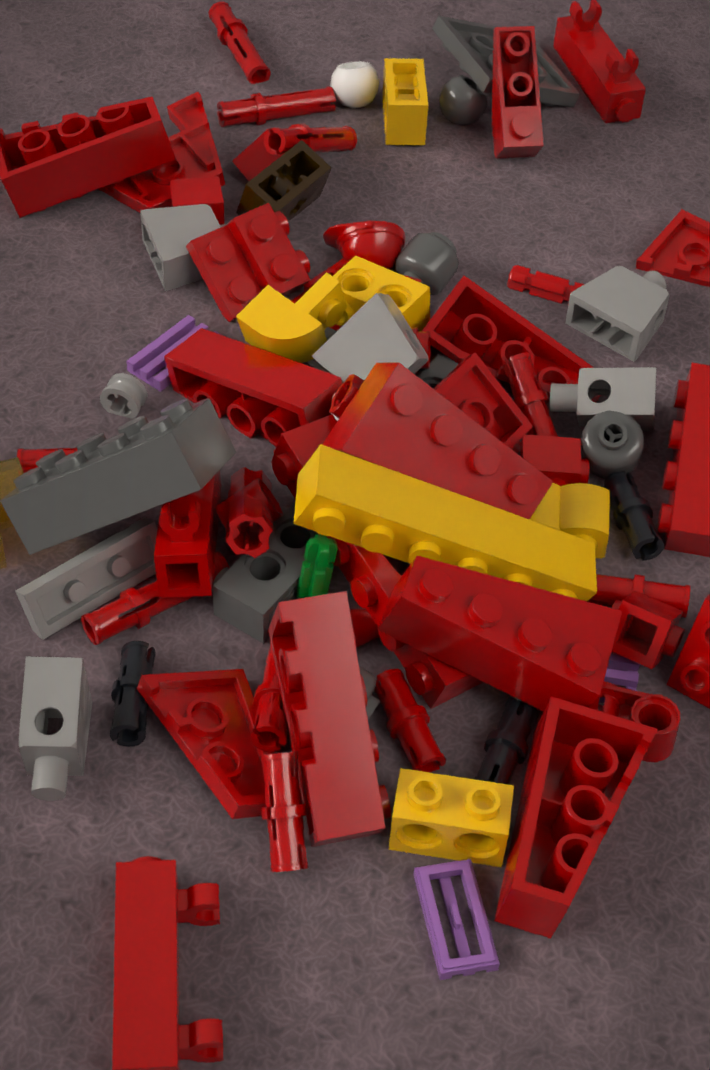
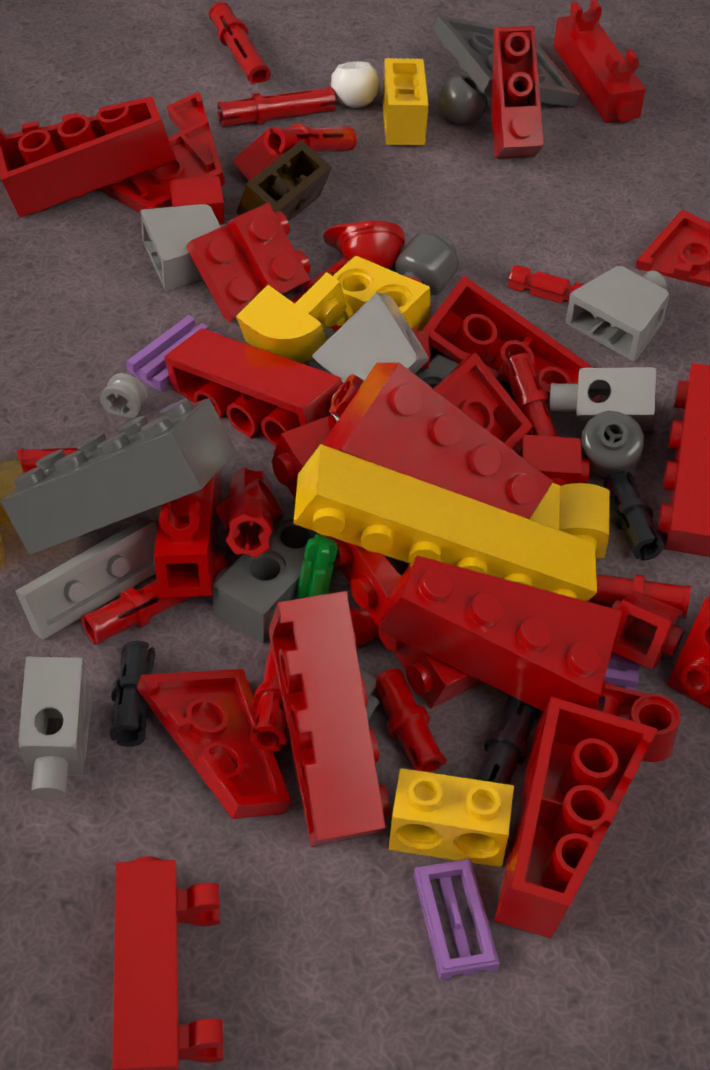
(284, 811): red pin -> none

